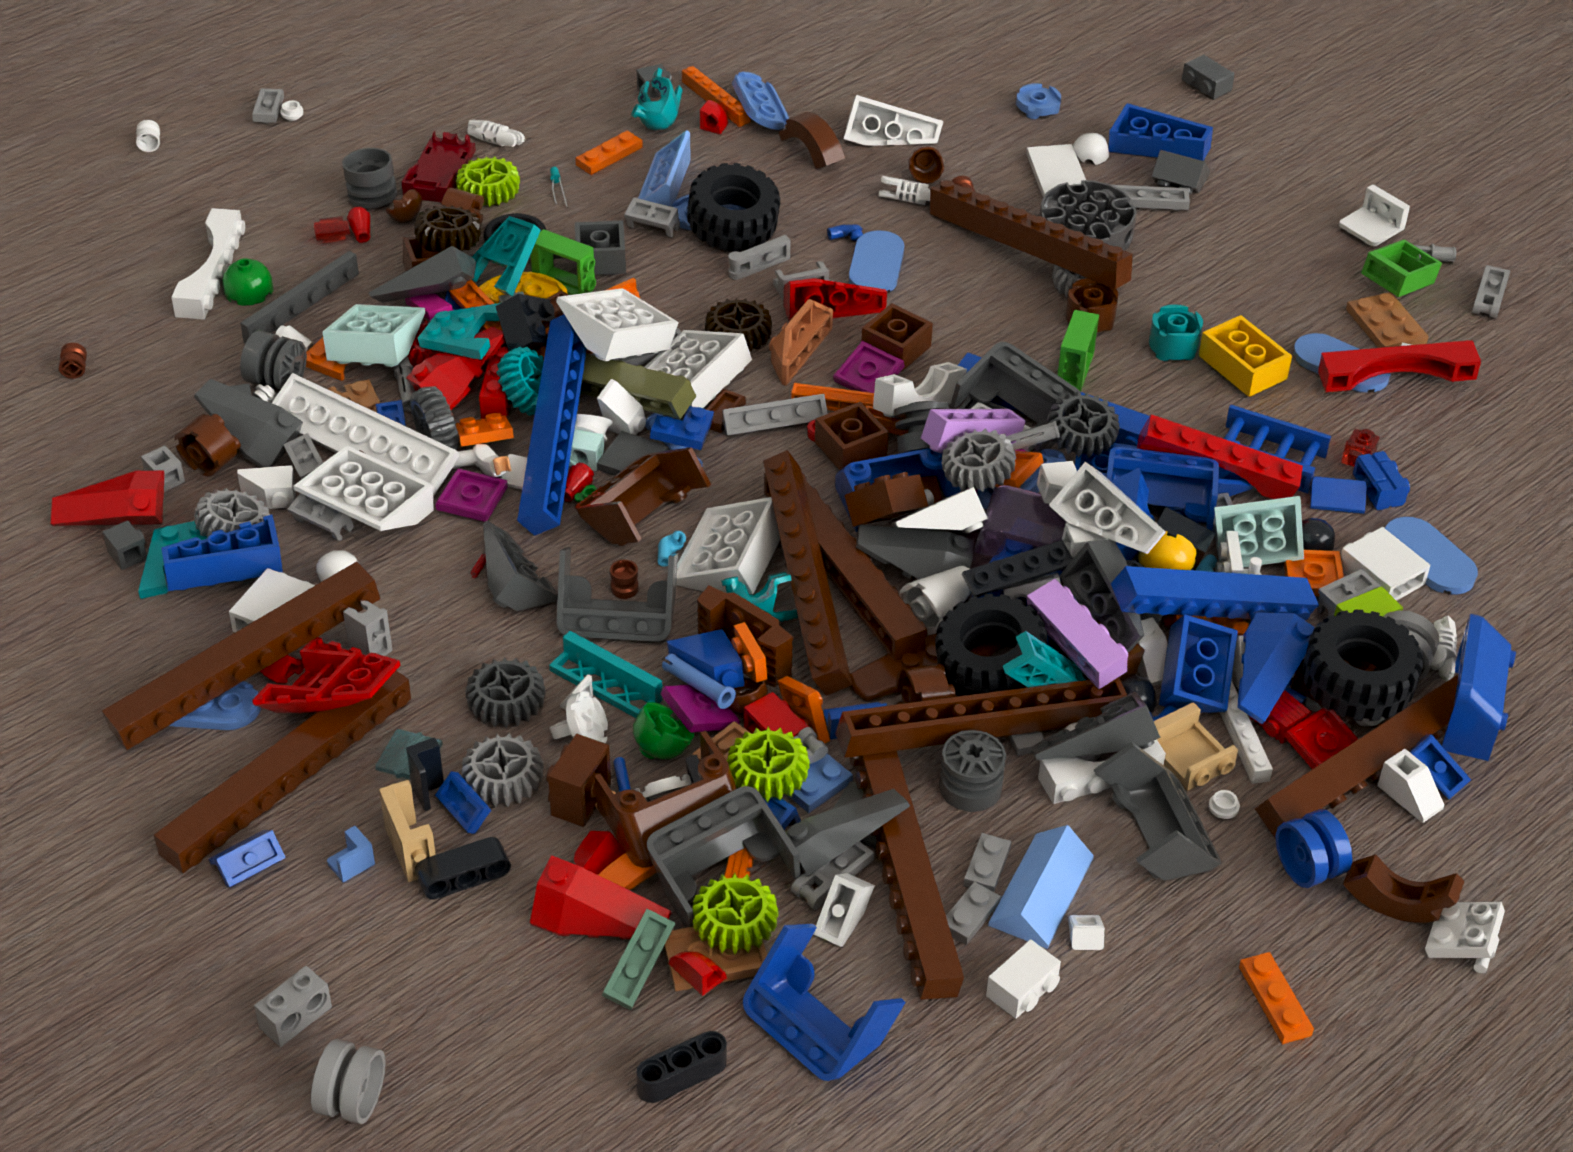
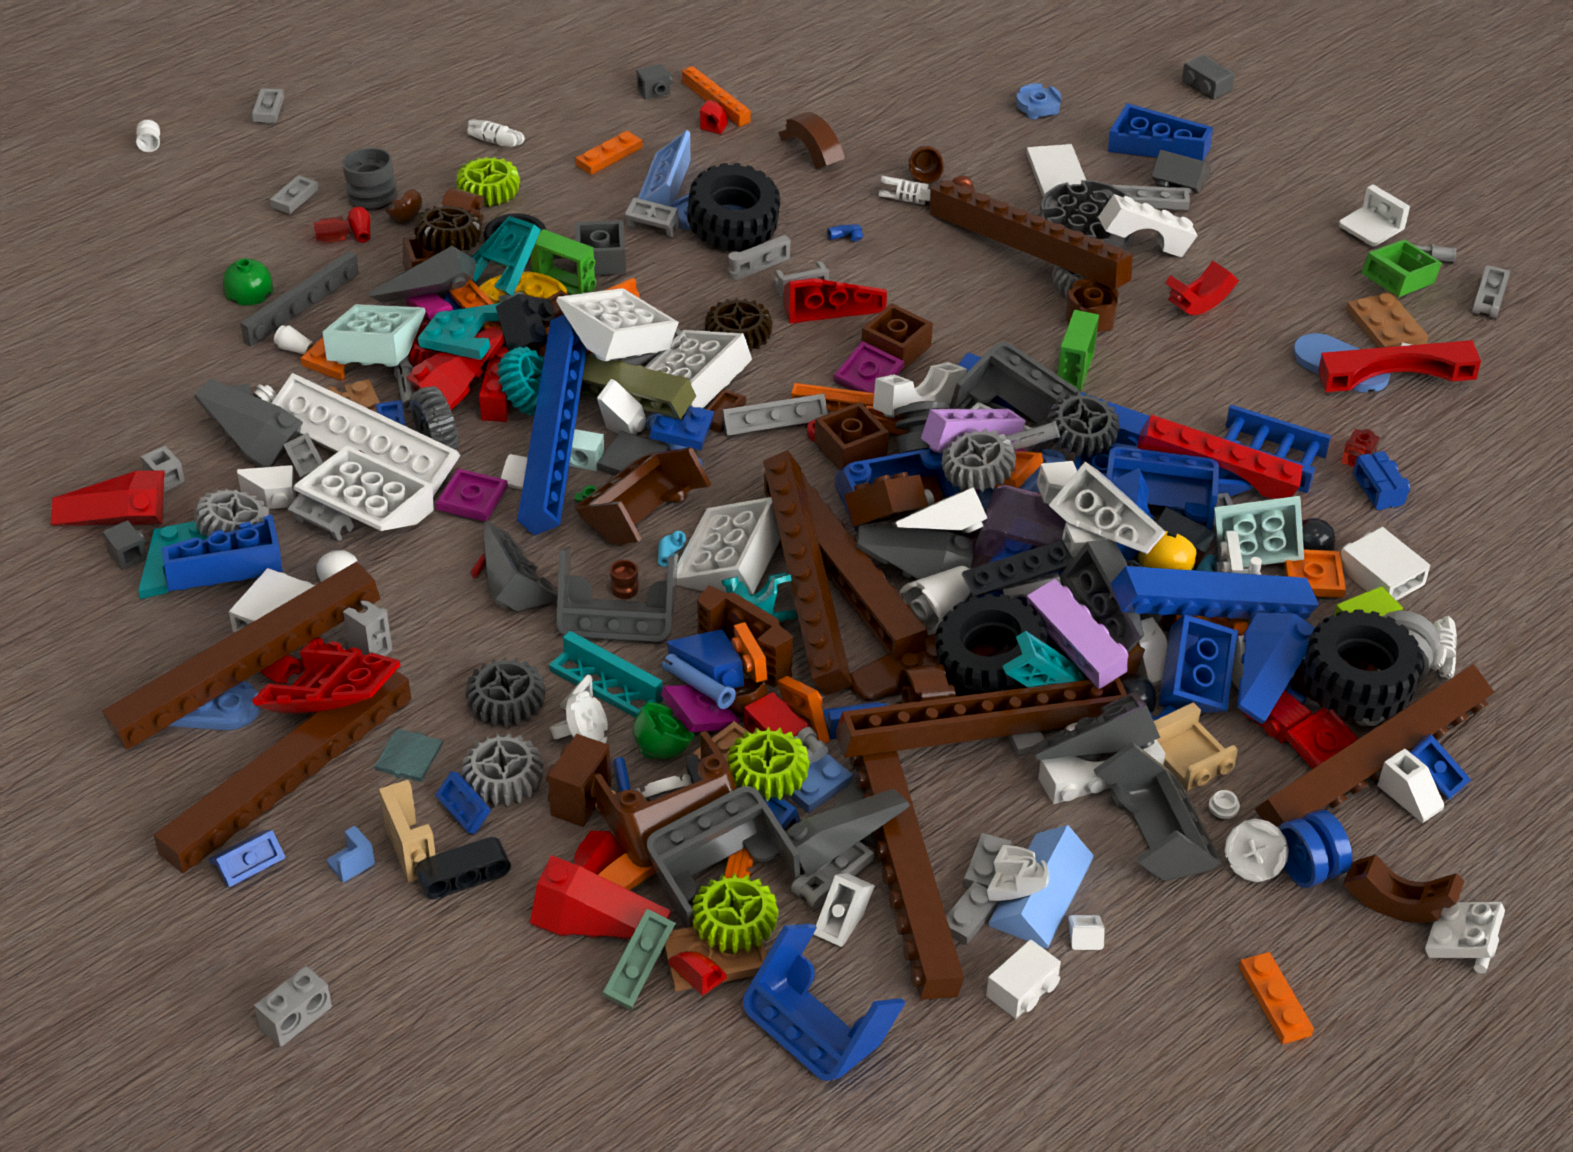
(72, 360): copper wheel -> none
(195, 294): white arch -> none
(206, 444): reddish brown brick -> none
(272, 359): dark grey wheel -> none
(291, 110): white plate -> none
(294, 194): none -> light grey plate
(348, 1081): light grey wheel -> none
(425, 769): black panel -> none
(438, 166): dark red piece -> none
(485, 430): orange plate -> none
(485, 459): white arm -> none
(555, 178): teal piece -> none
(578, 478): red cone -> none
(593, 424): white piece -> none
(661, 113): teal piece -> none
(674, 1079): black beam -> none
(760, 100): medium blue tile -> none
(800, 339): nougat wedge -> none
(877, 260): medium blue tile -> none
(882, 124): white wedge -> none
(972, 770): dark grey wheel -> none
(1017, 874): none -> white brick
(1092, 147): white hair -> none
(1126, 216): none -> white arch
(1175, 333): teal brick -> none
(1204, 292): none -> red arch
(1245, 355): yellow brick -> none
(1246, 741): white piece -> none
(1256, 850): none -> white tile
(1338, 494): blue slope -> none
(1345, 589): light grey hinge -> none
(1449, 566): medium blue tile -> none
(1480, 690): blue windscreen -> none

